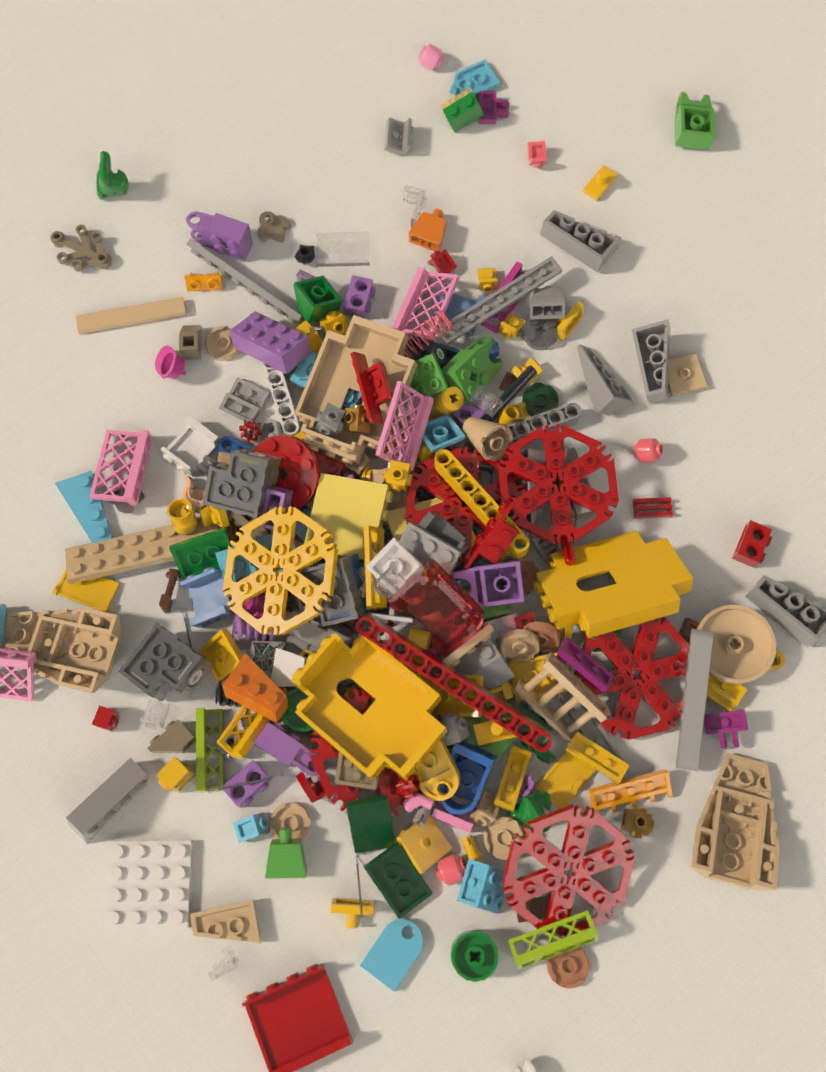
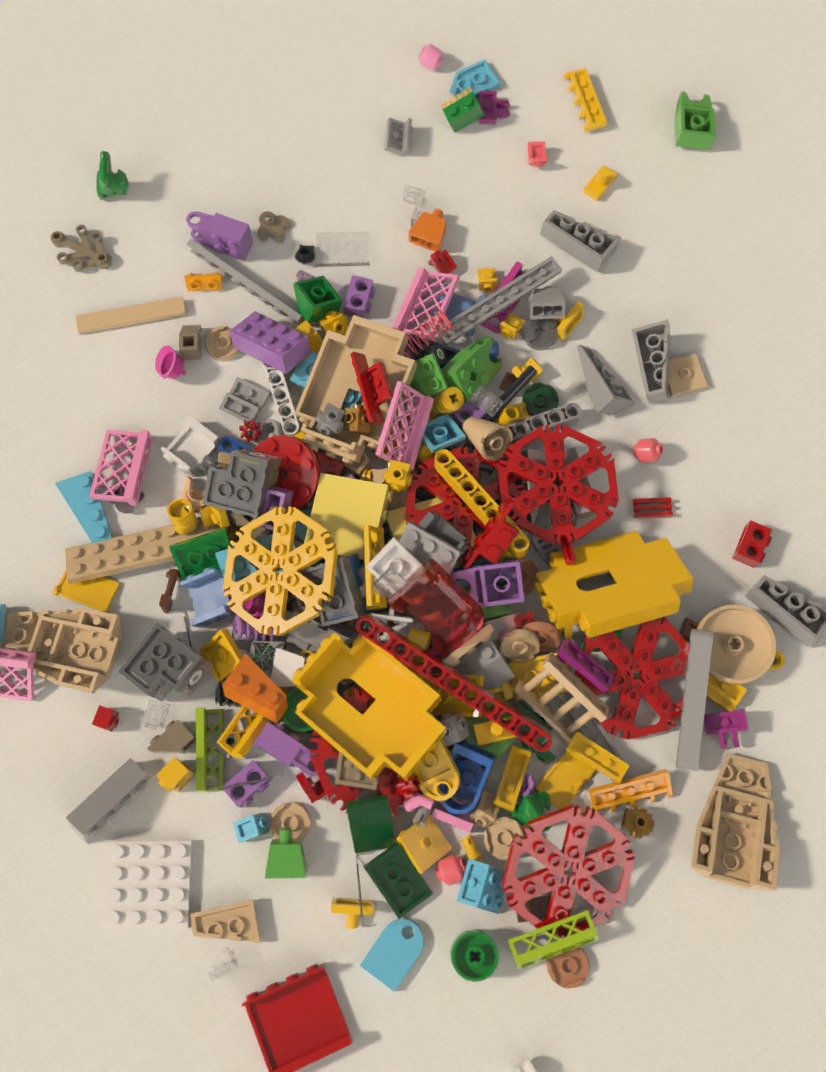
(586, 99): none -> yellow hinge

